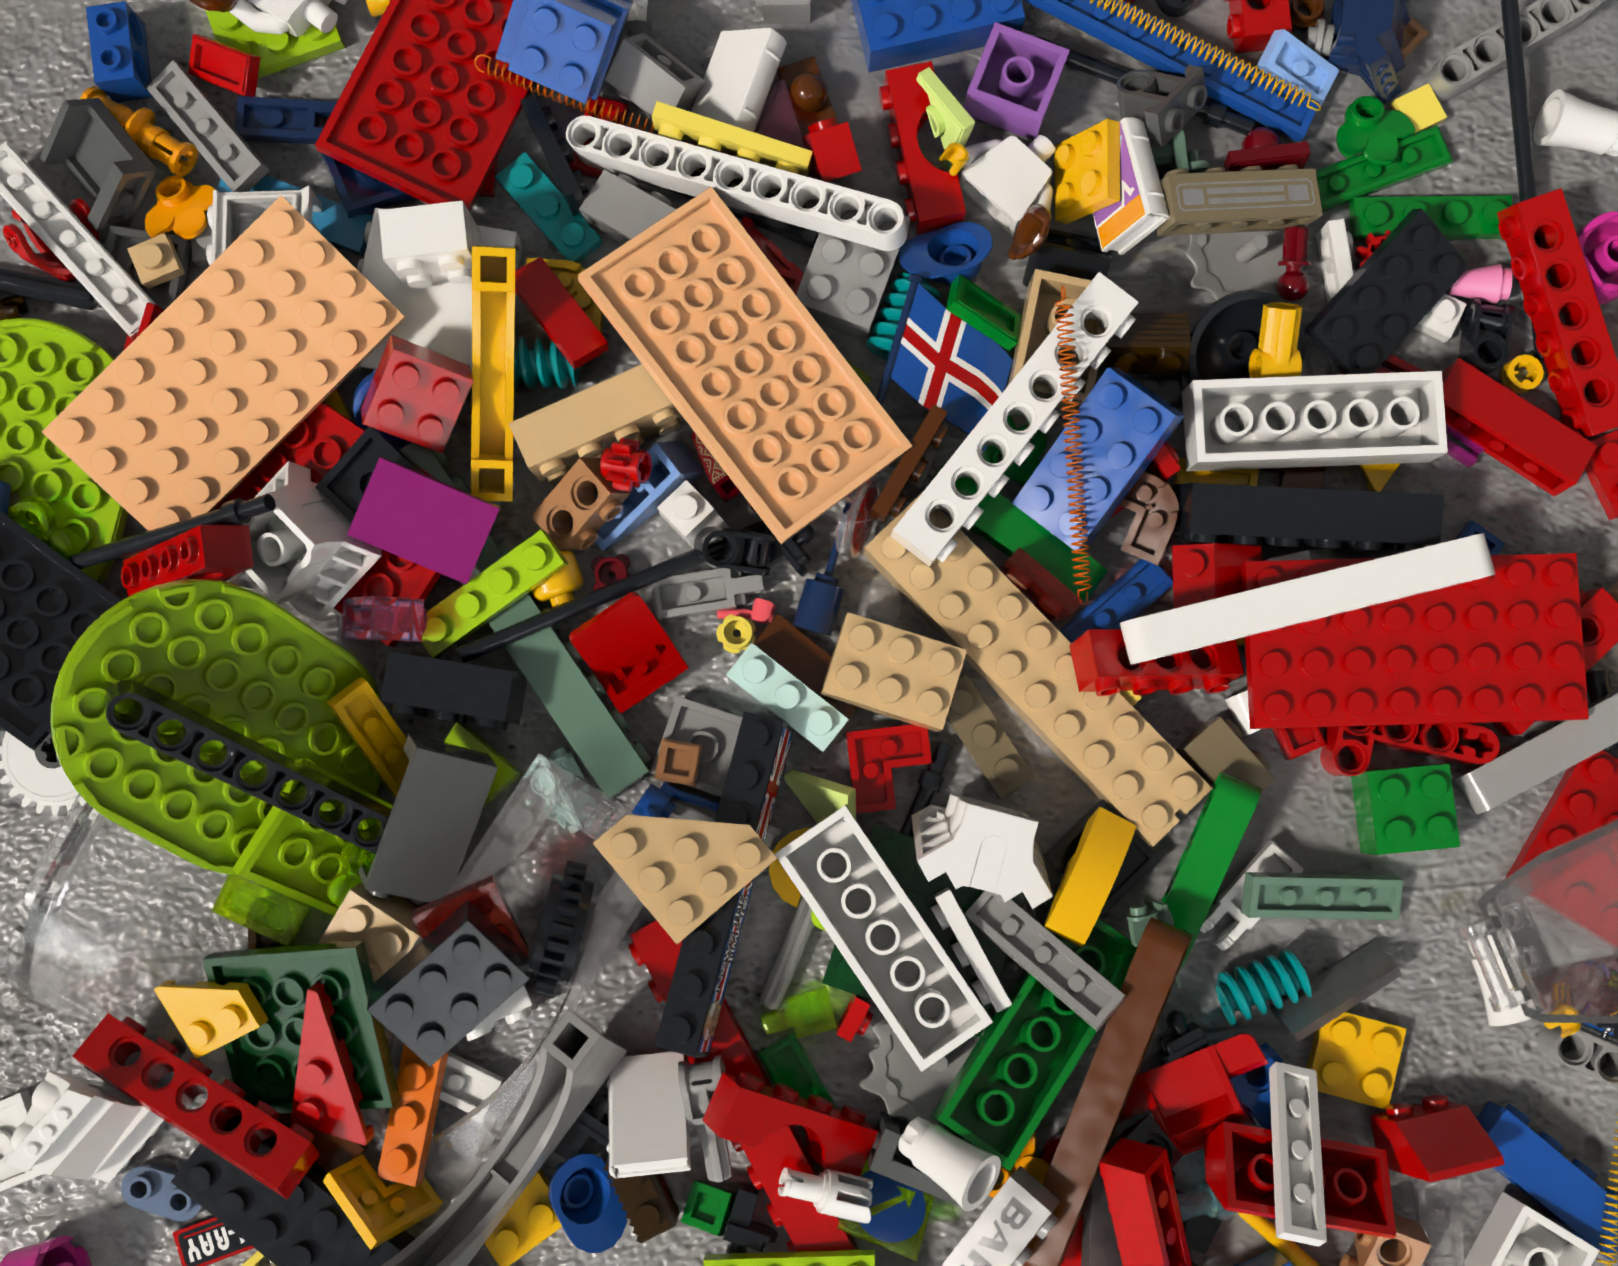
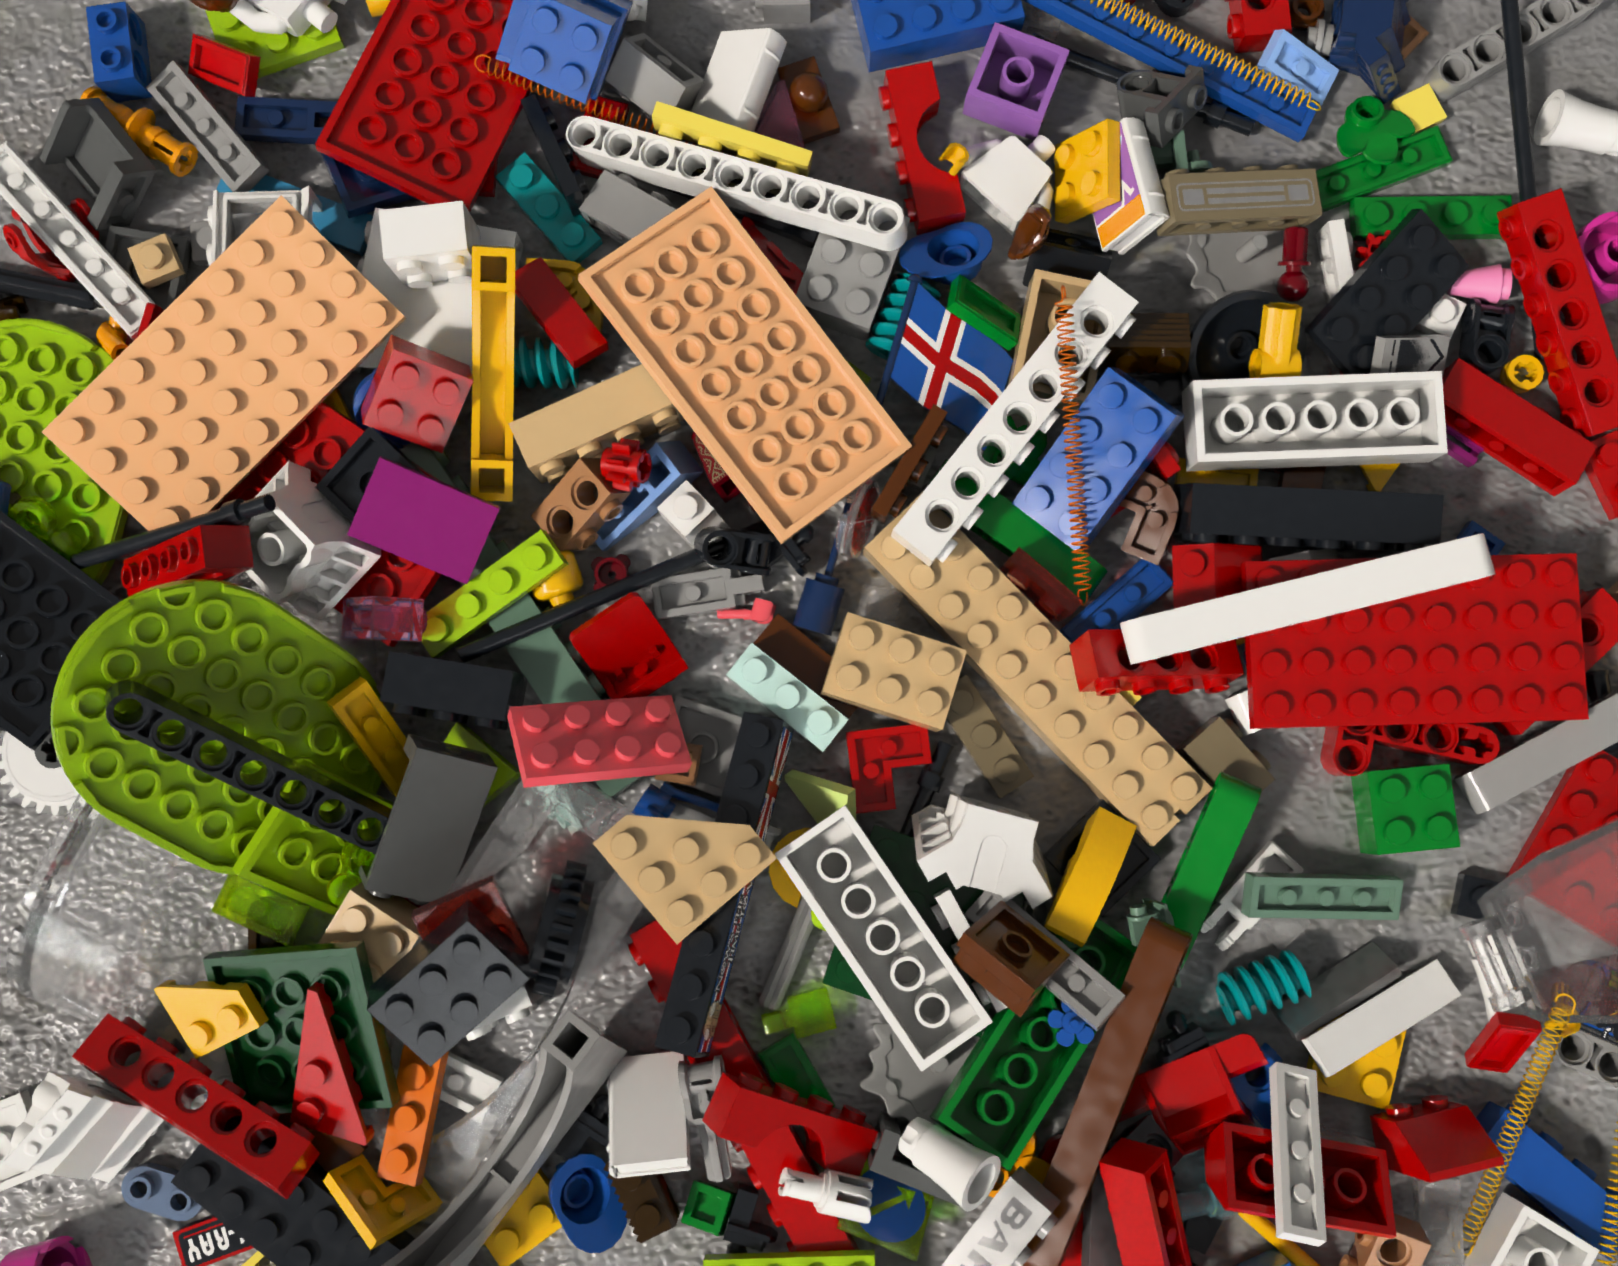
(111, 338): none -> light orange arm
(179, 208): light orange plate -> none
(598, 740): none -> coral plate
(725, 633): light yellow plate -> none
(832, 150): red brick -> none
(855, 1018): red plate -> none
(945, 113): yellowish green tile -> none
(1009, 957): none -> reddish brown bracket
(1071, 1025): none -> blue plant
(1264, 149): dark red tile -> none
(1298, 741): red tile -> none
(1381, 1018): none -> white tile
(1410, 353): none -> light grey tile
(1467, 893): none -> black plate
(1502, 1042): none -> red tile
(1517, 1115): none -> yellow piece

